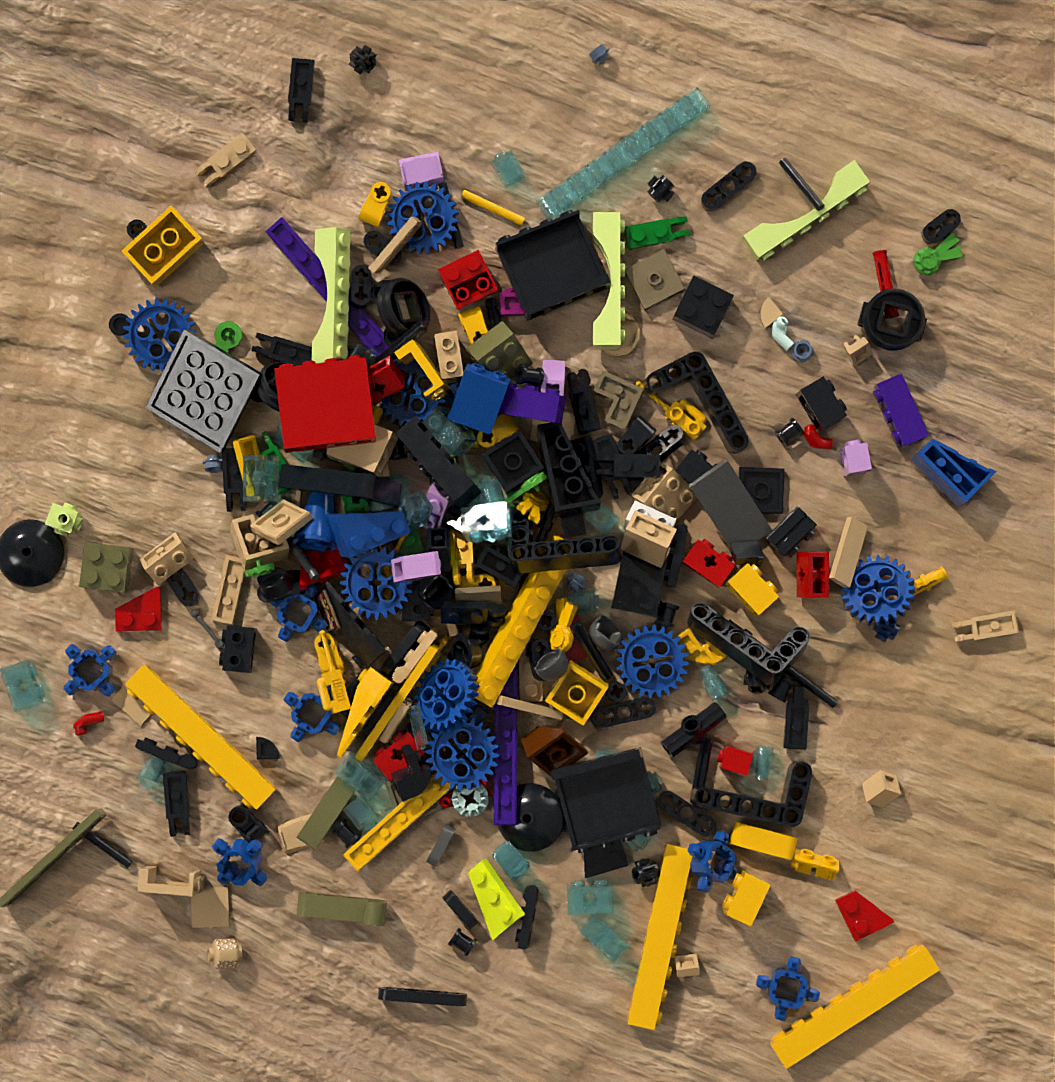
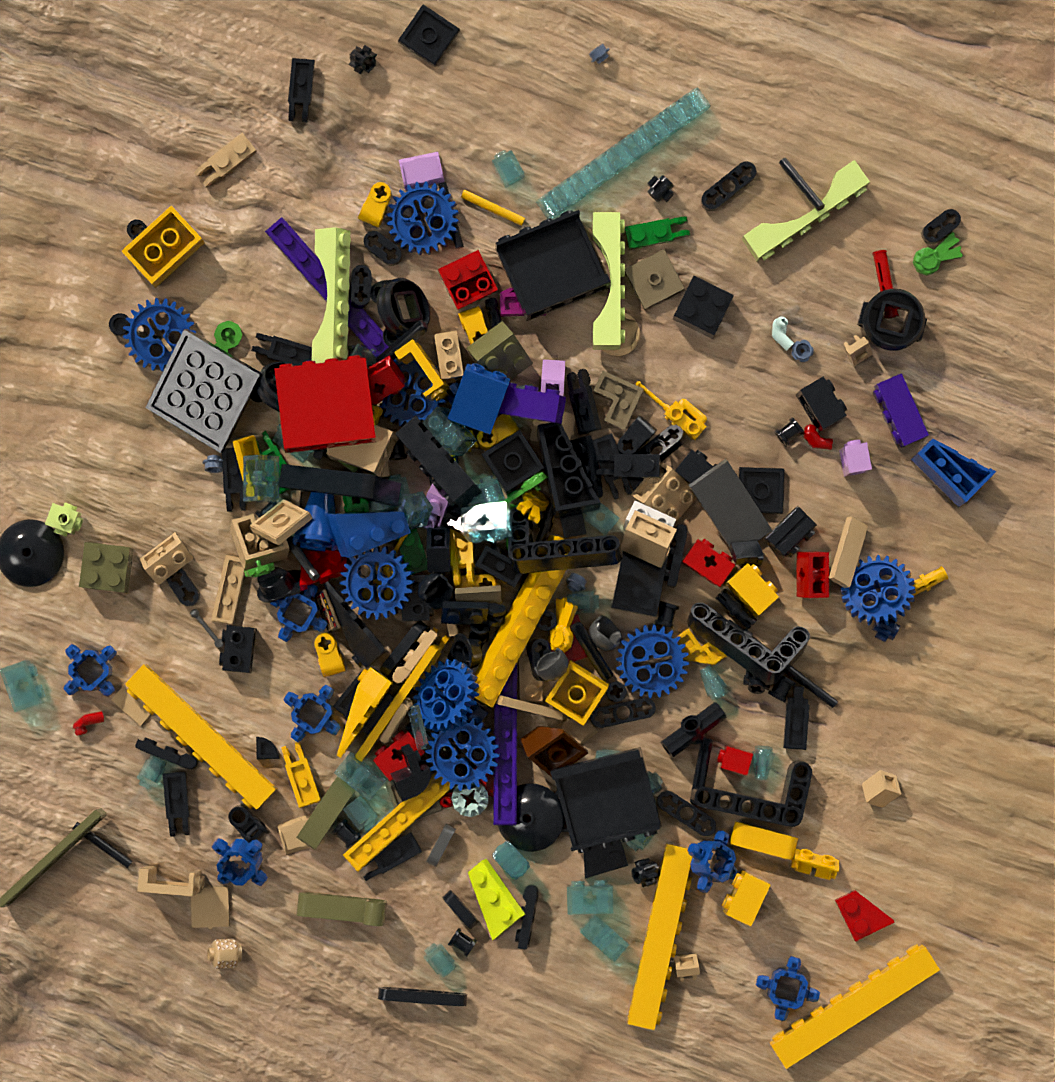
(140, 613): red wing -> none
(301, 777): none -> yellow hinge
(336, 685): yellow piece -> none
(394, 855): none -> black hinge
(395, 245): tan tile -> none
(416, 567): lavender slope -> none
(428, 35): none -> black tile
(439, 959): none -> clear light blue brick
(529, 375): black bush -> none
(704, 395): black beam -> none
(736, 608): none -> black pin
(769, 313): tan tile -> none
(988, 626): tan hinge -> none

